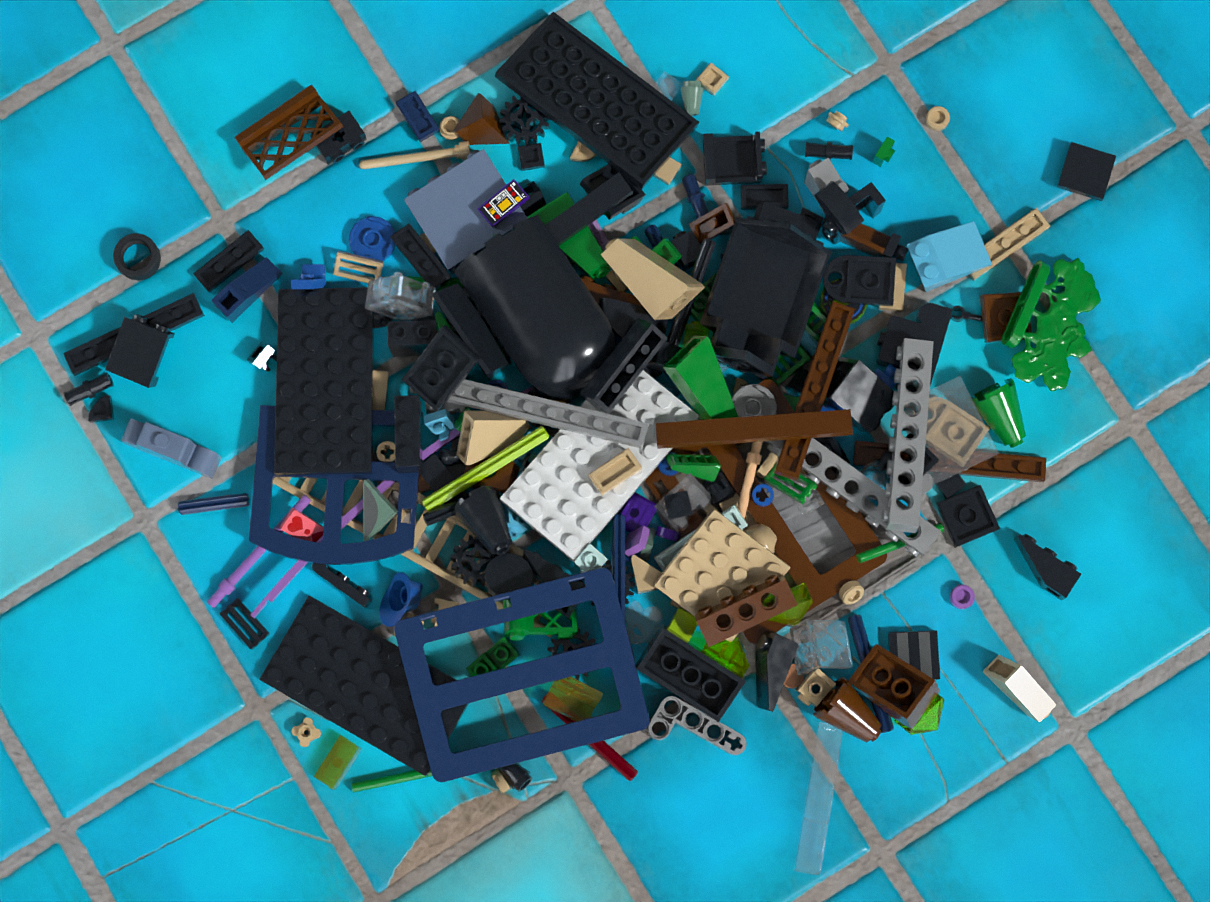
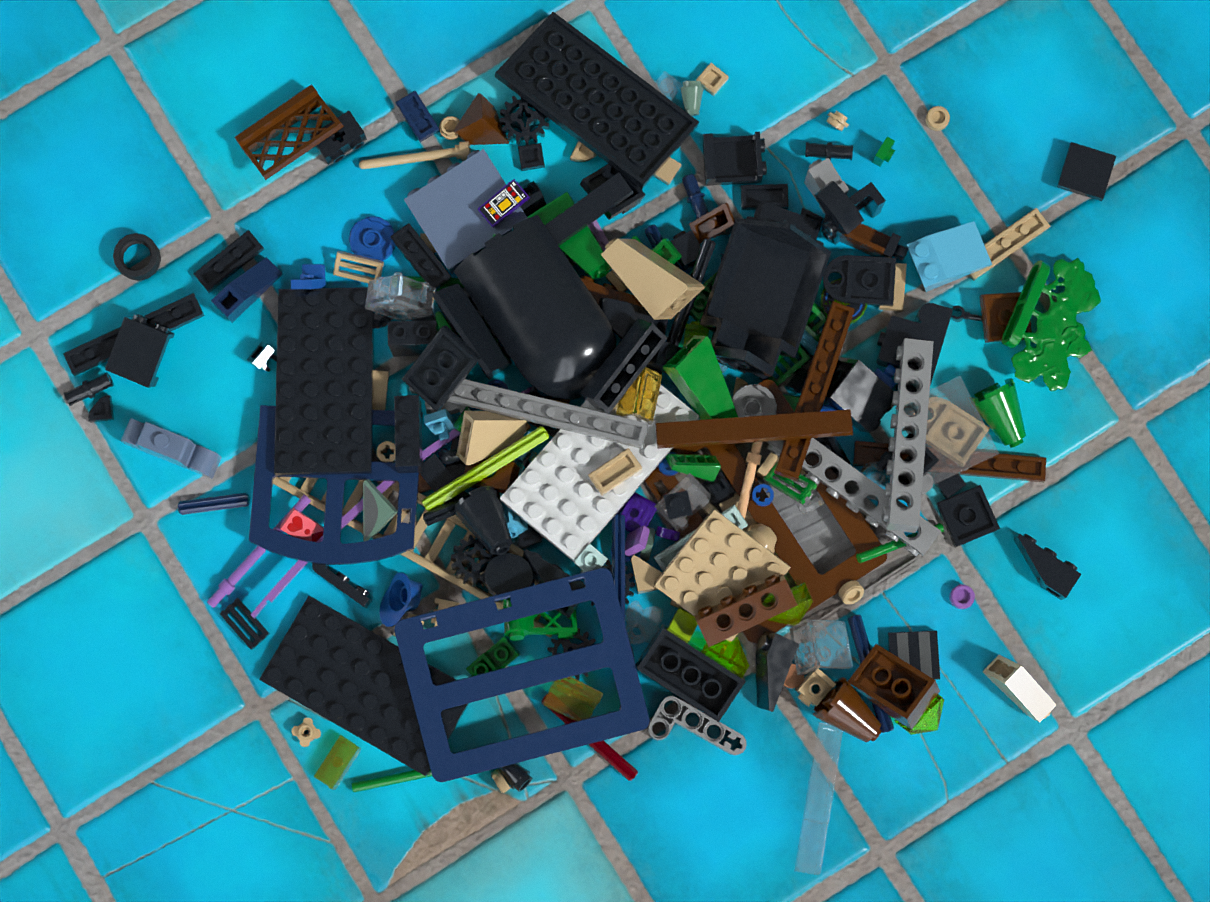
(529, 537): none -> black tile
(641, 397): none -> clear yellow panel

